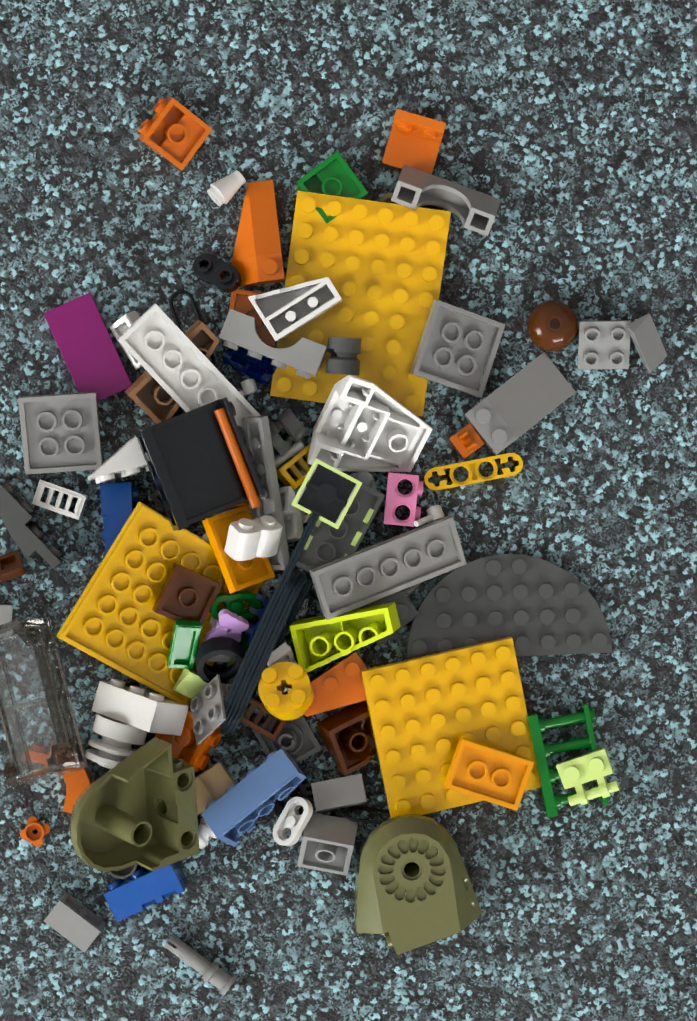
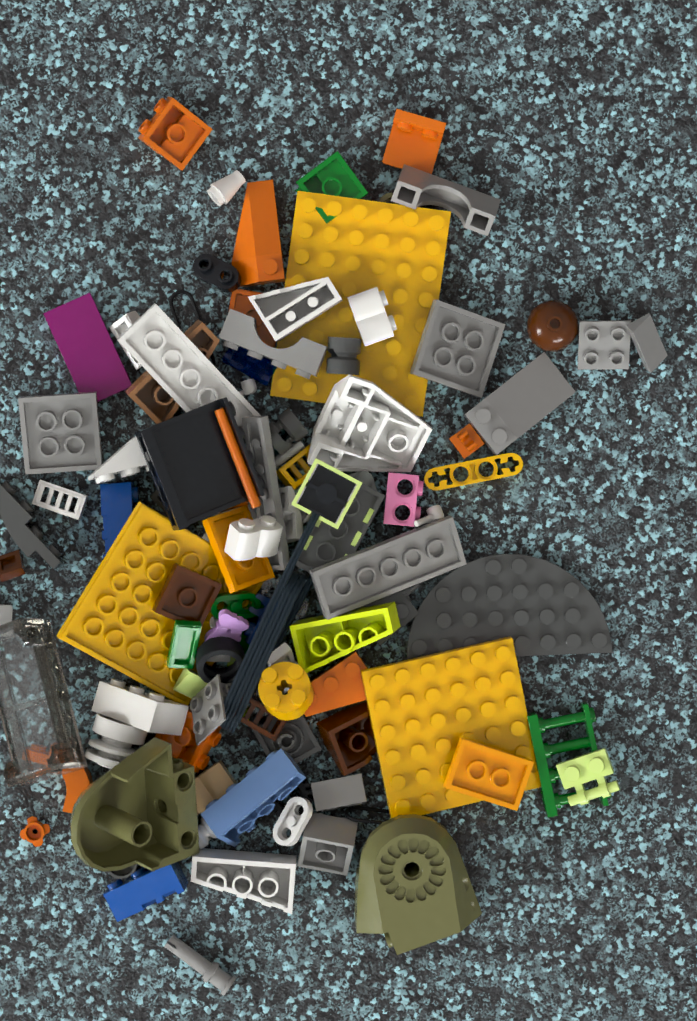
(75, 922): light grey hinge -> none
(249, 875): none -> white wedge
(371, 316): none -> white brick

